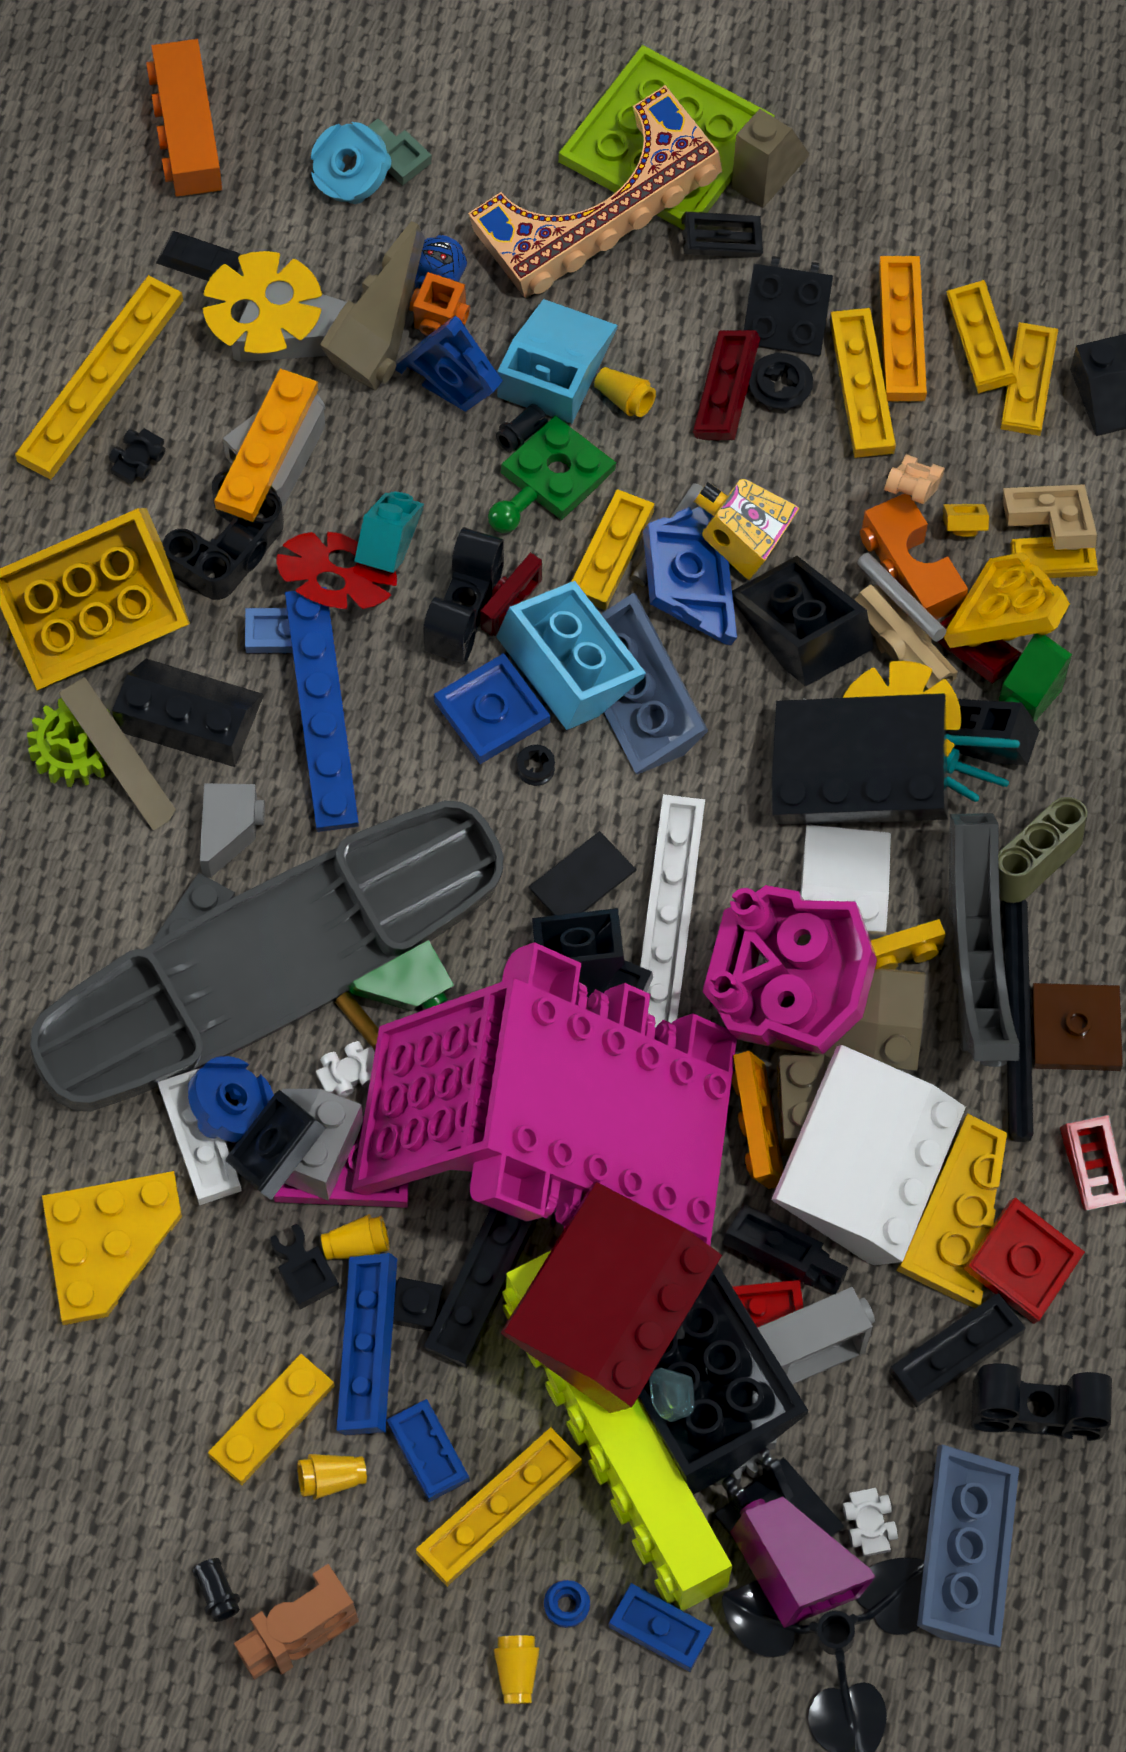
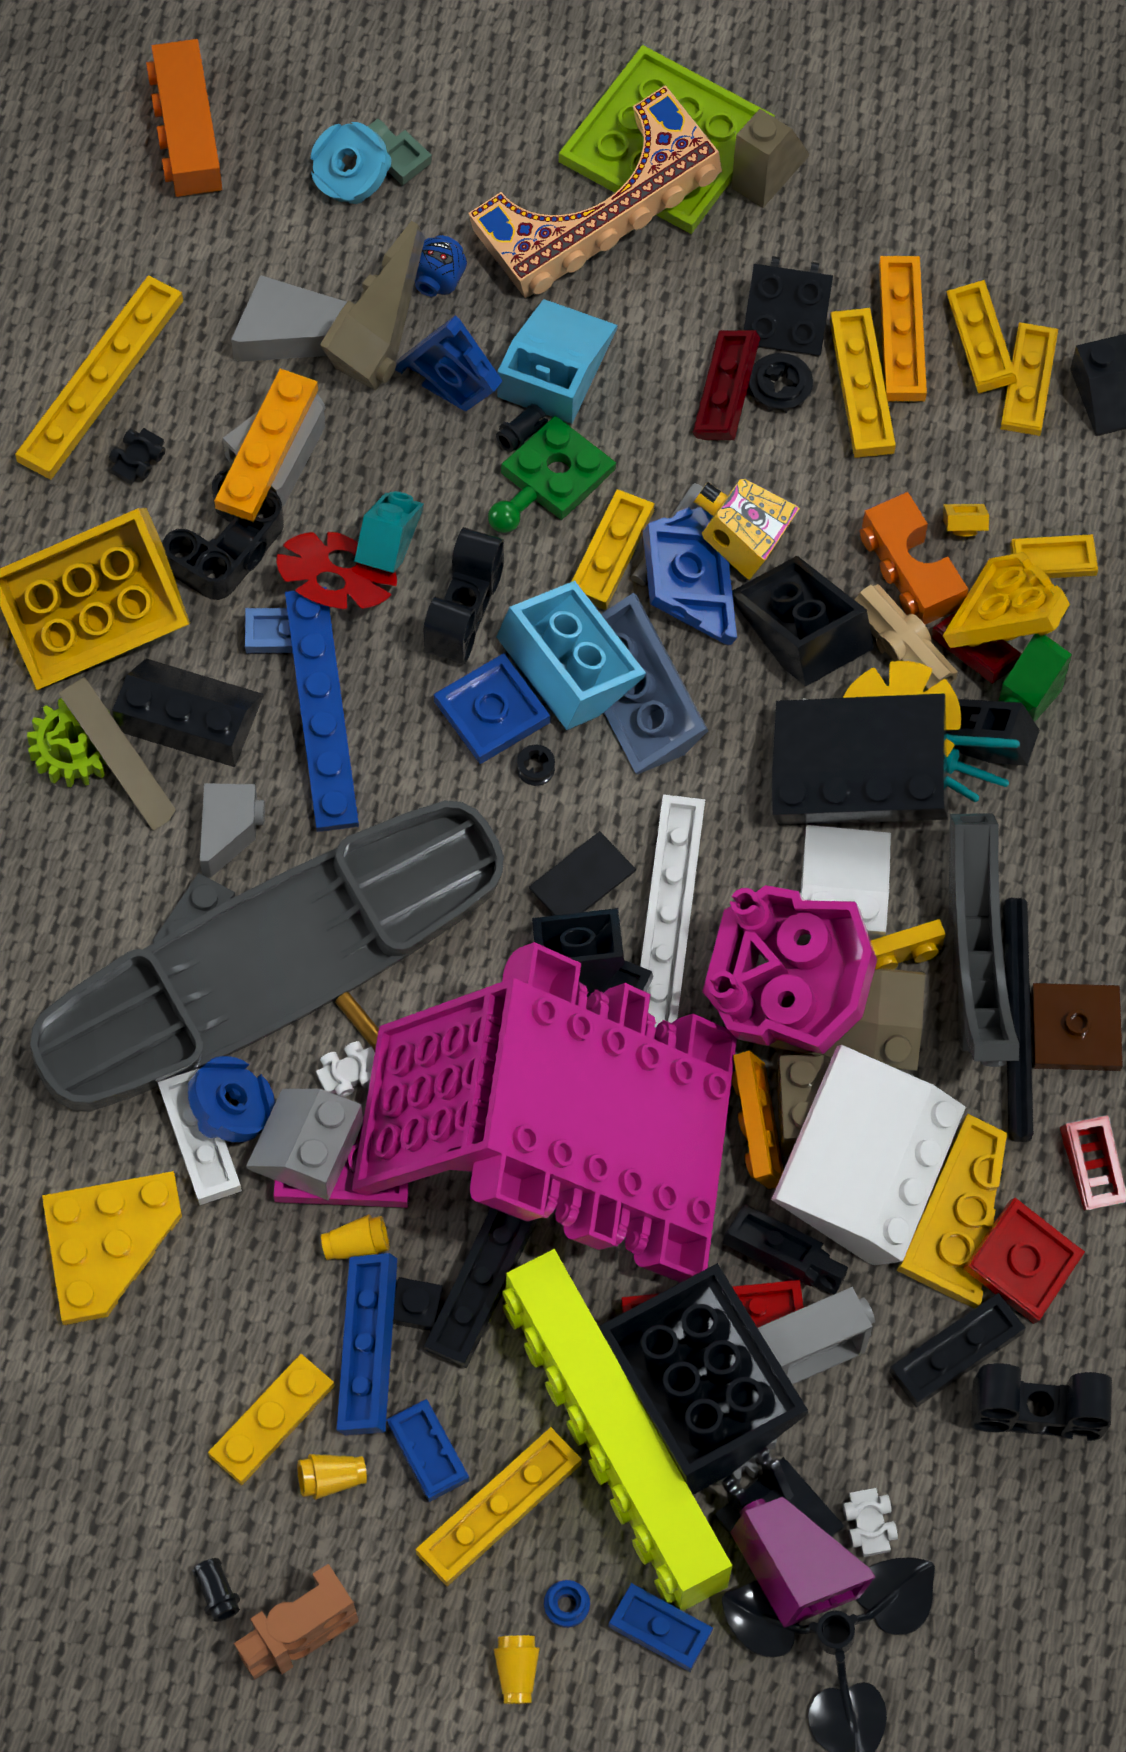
(196, 256): black tile -> none
(265, 331): yellow piece -> none
(275, 1144): black tile -> none
(305, 1273): black plate -> none
(407, 981): slope -> none
(438, 302): orange brick -> none
(511, 592): dark red plate -> none
(611, 1297): dark red slope -> none
(626, 391): yellow cone -> none
(672, 1394): clear light blue tile -> none
(695, 247): black tile -> none
(901, 597): light grey bar -> none
(914, 479): light nougat plate -> none
(968, 1548): sand blue slope -> none
(1041, 848): olive beam -> none
(1062, 507): tan plate -> none

